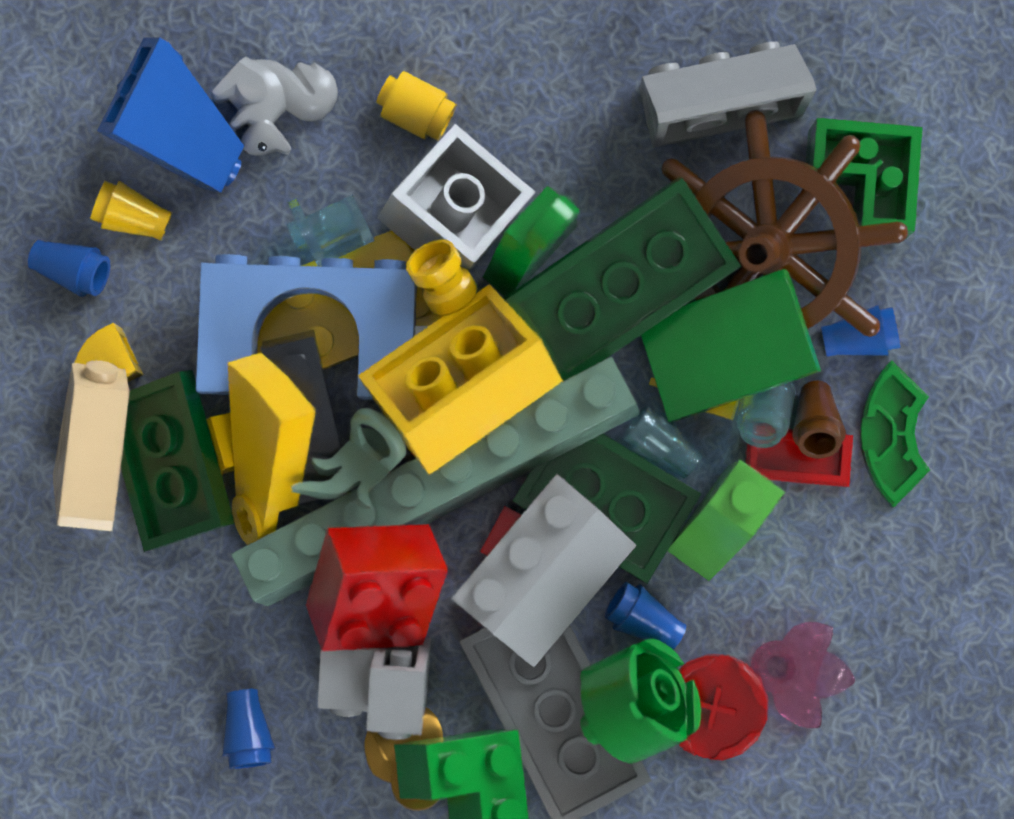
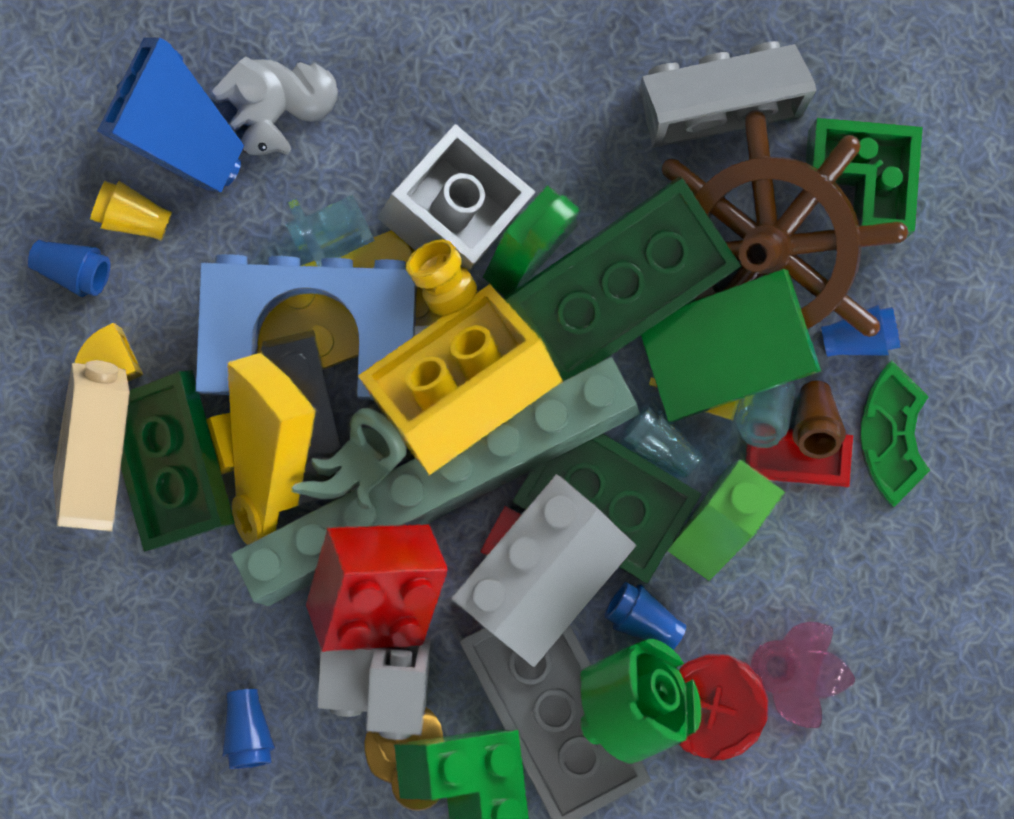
(415, 106): yellow brick -> none

